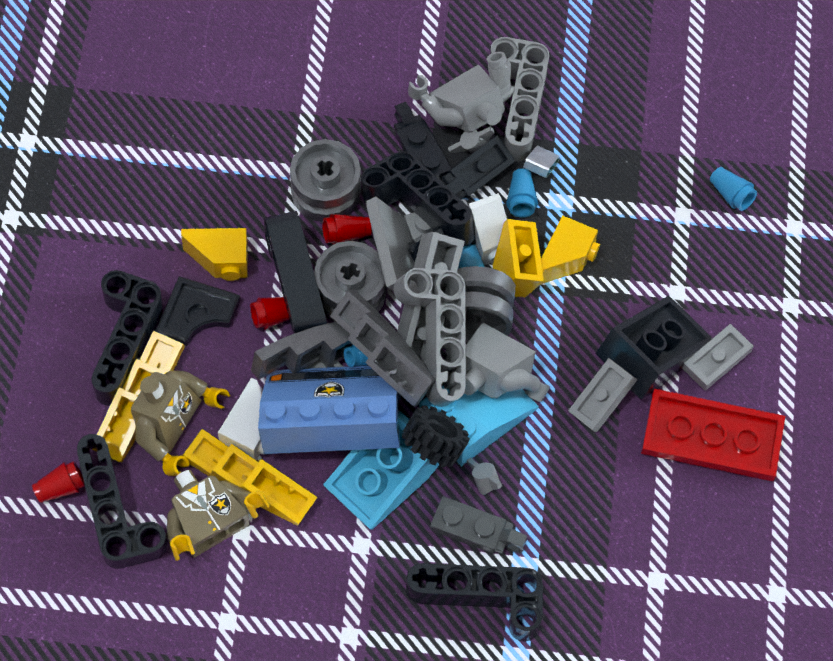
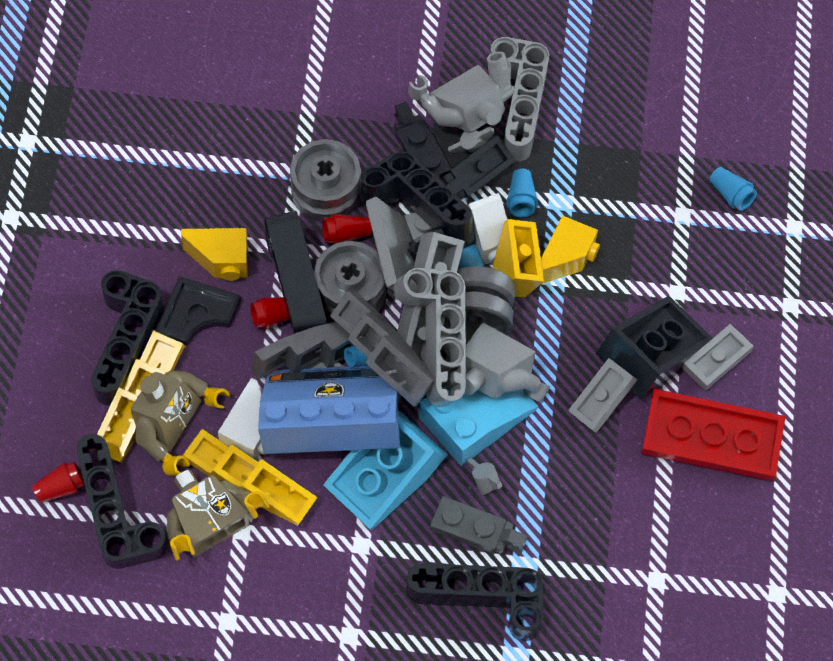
(435, 436): black tyre -> none
(541, 161): flat silver piece -> none

